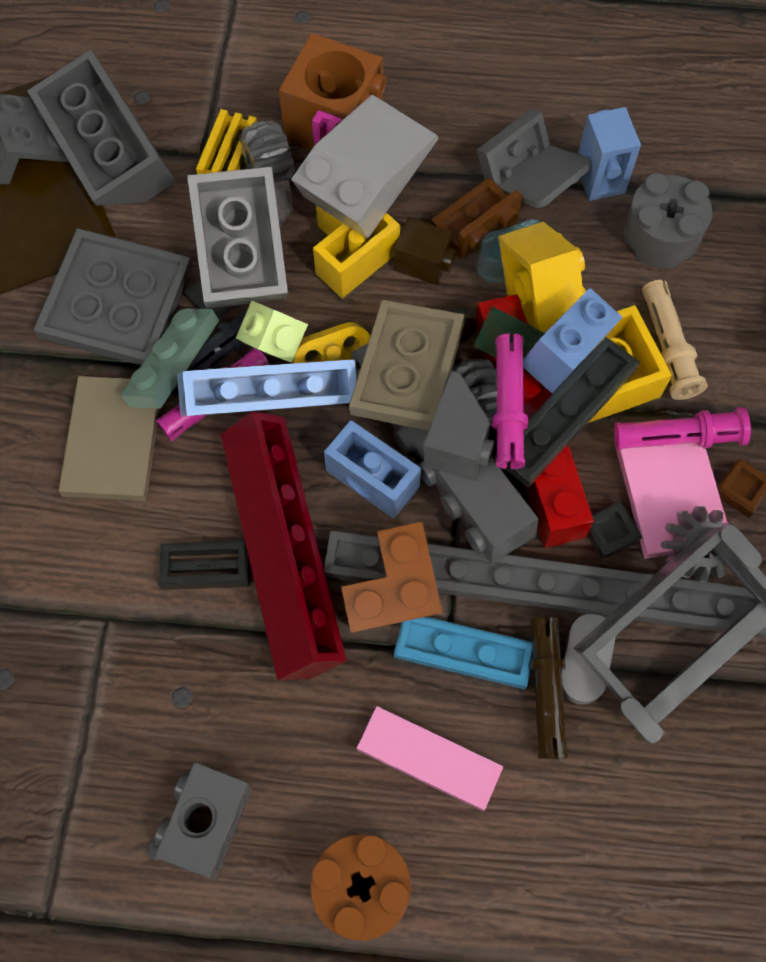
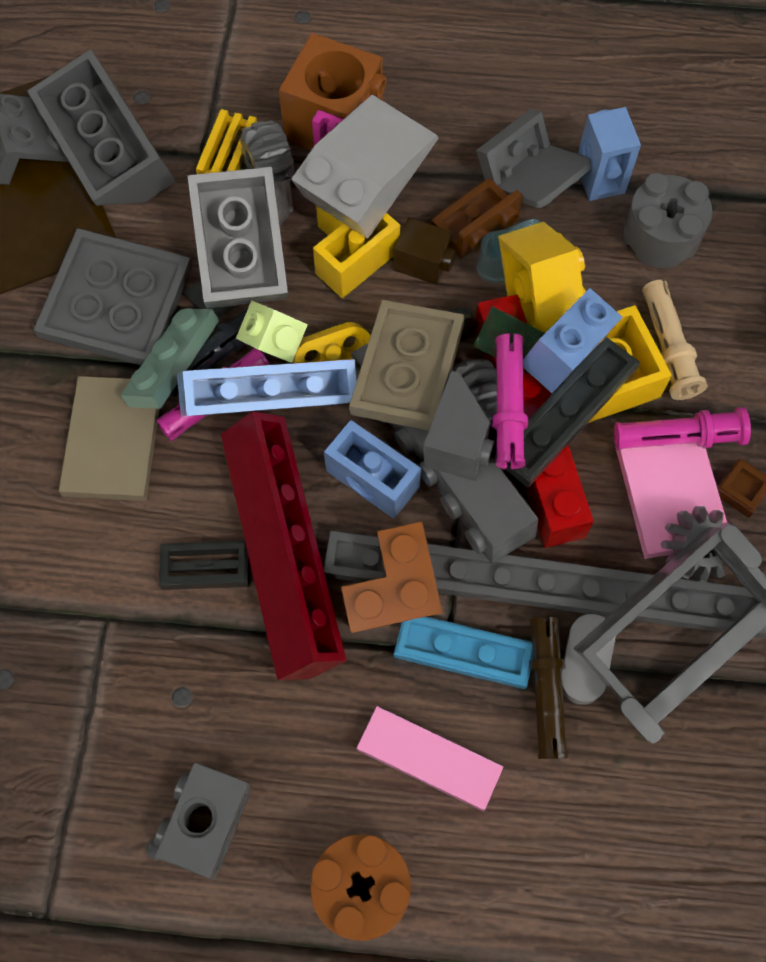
(613, 530): pearl dark grey tile -> none

